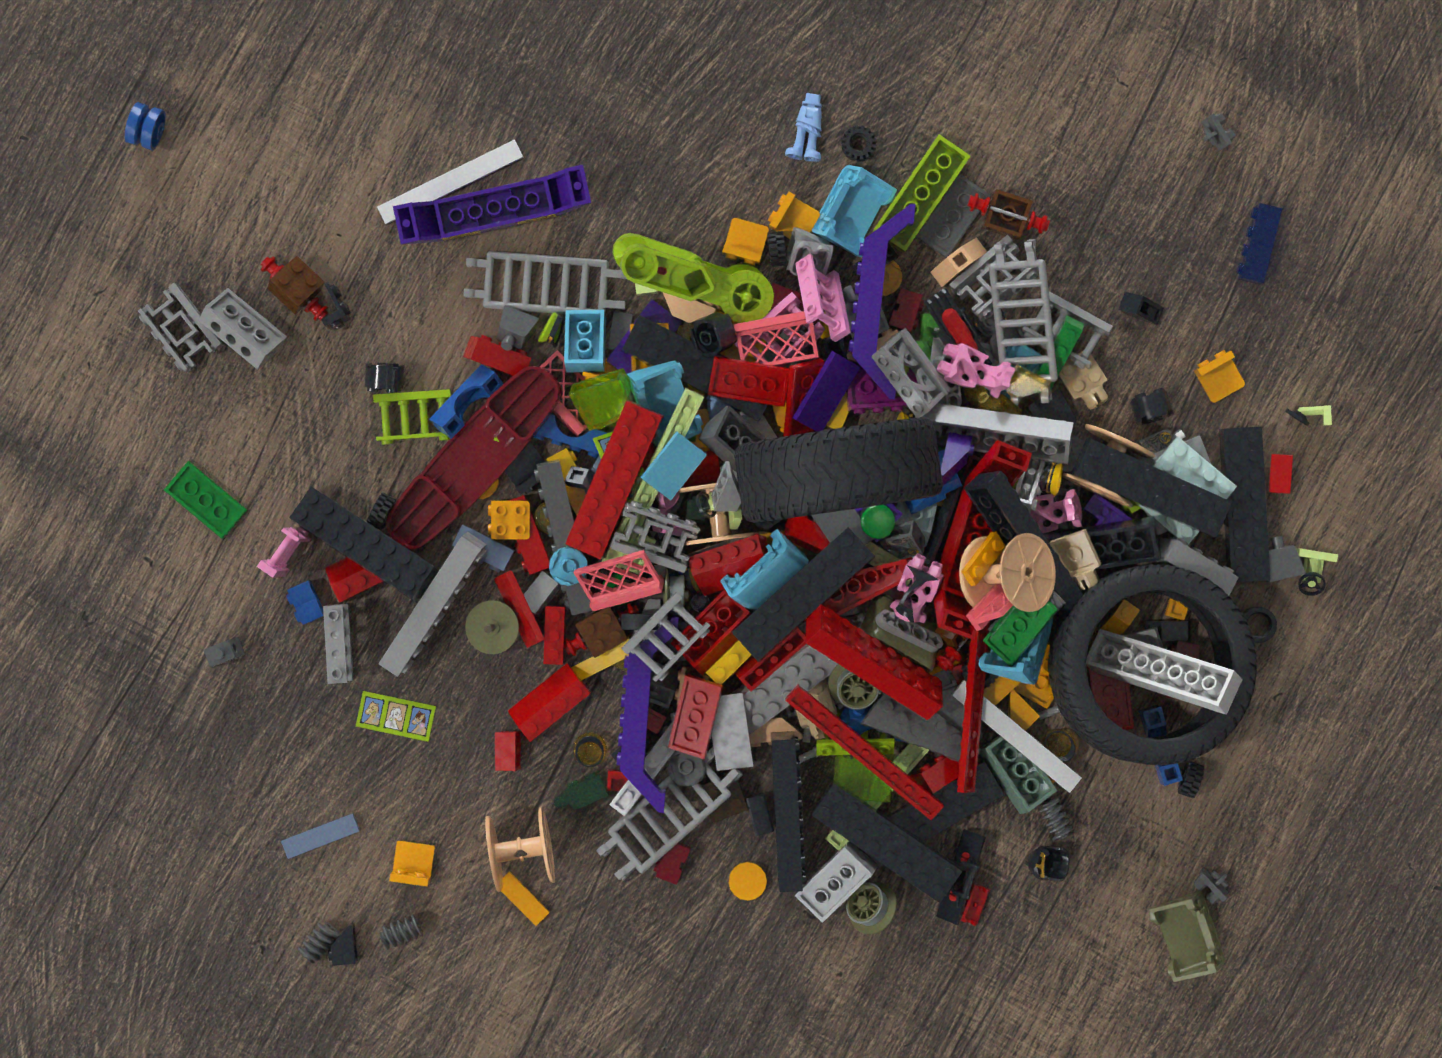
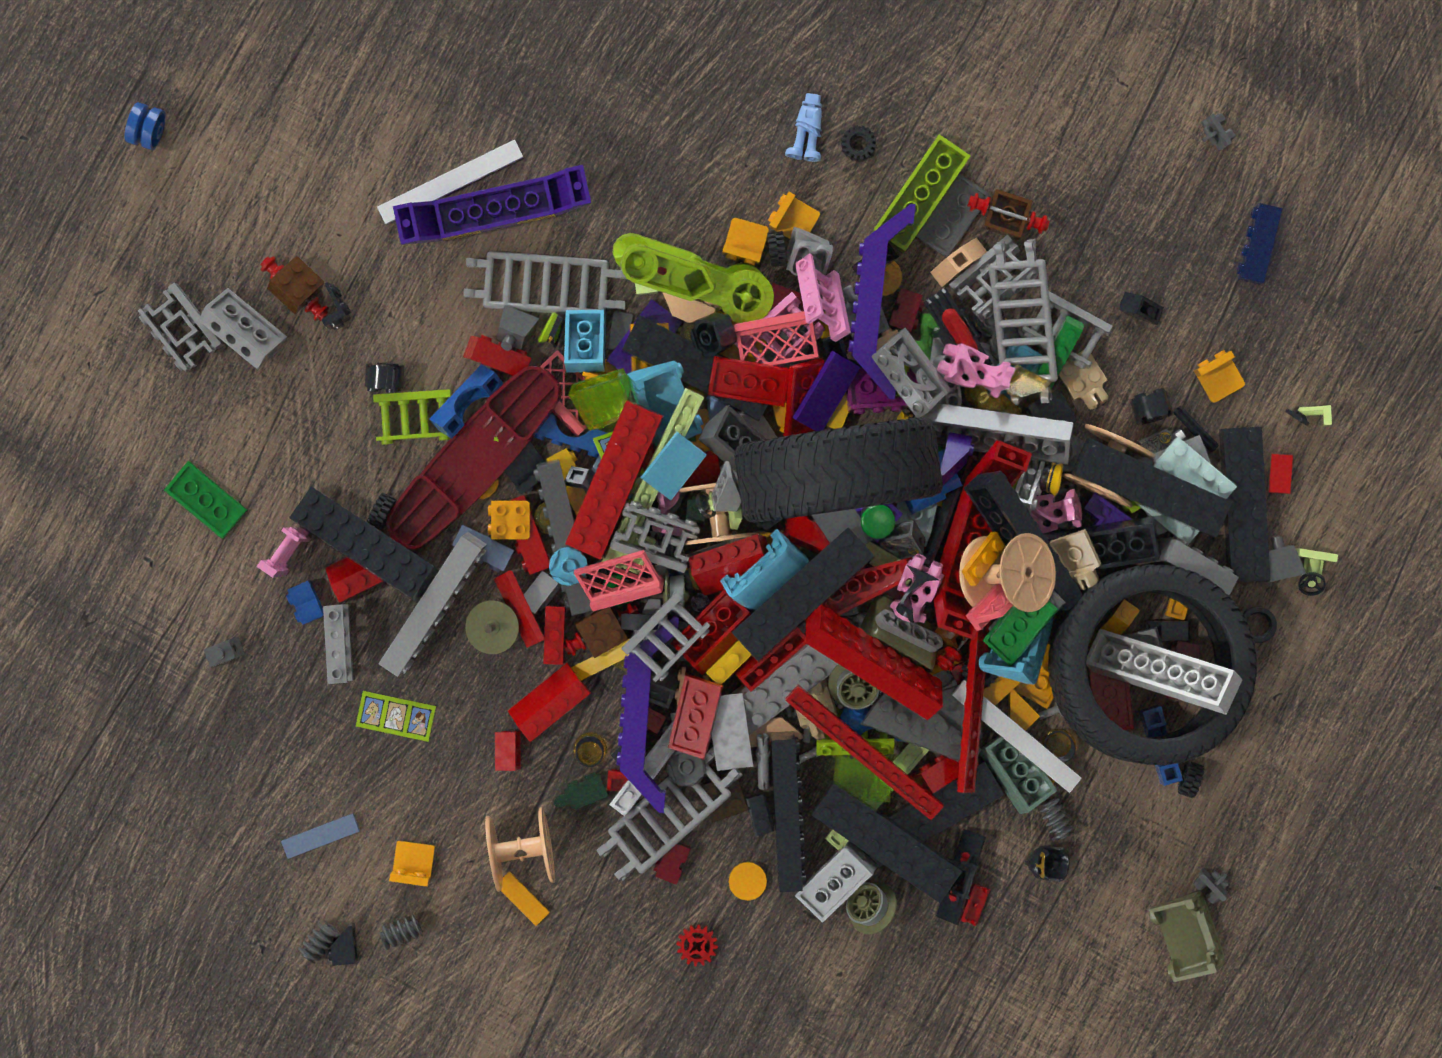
(705, 955): none -> red gear
(763, 754): none -> light grey pin
(852, 208): medium azure windscreen -> none
(1195, 428): none -> black axle

